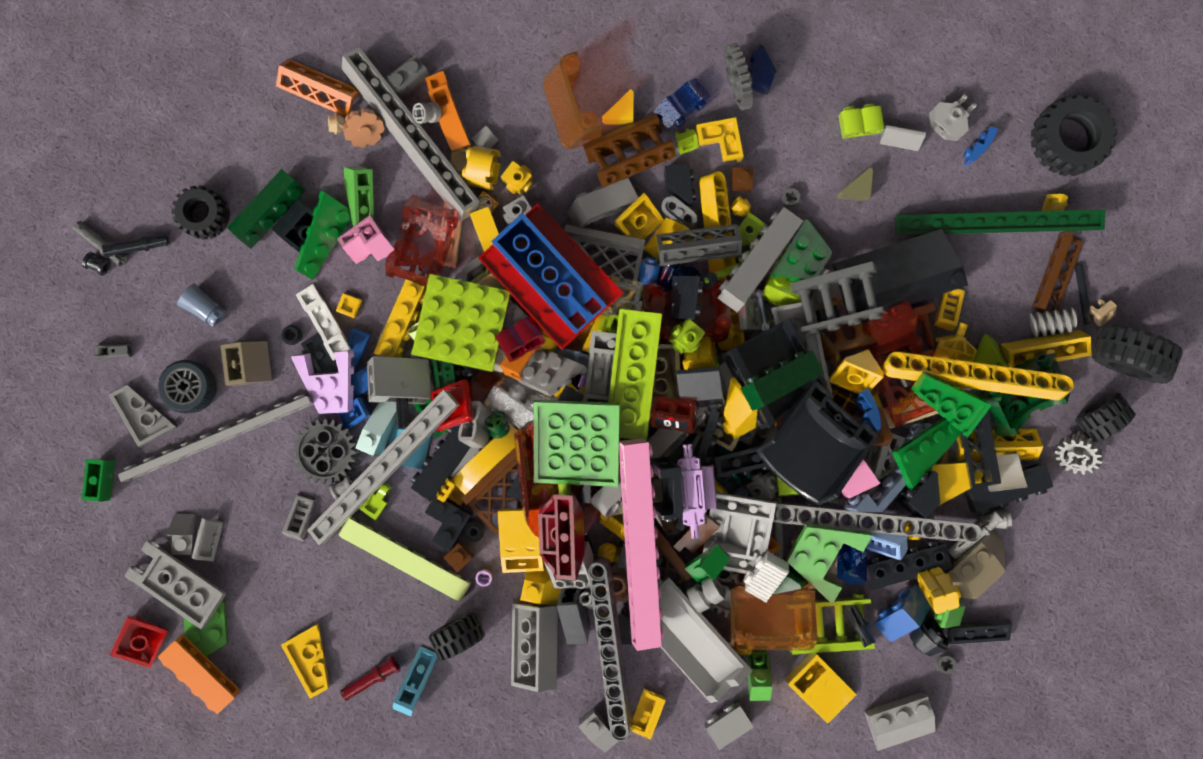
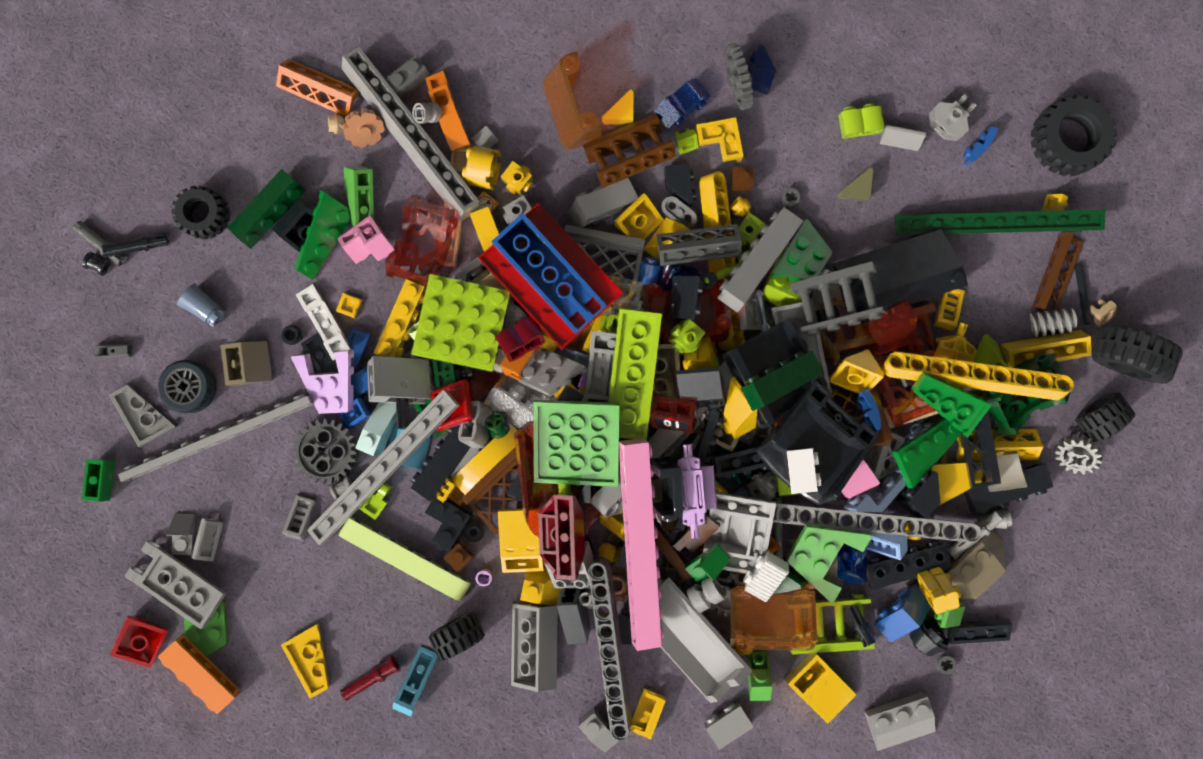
(802, 470): none -> white brick

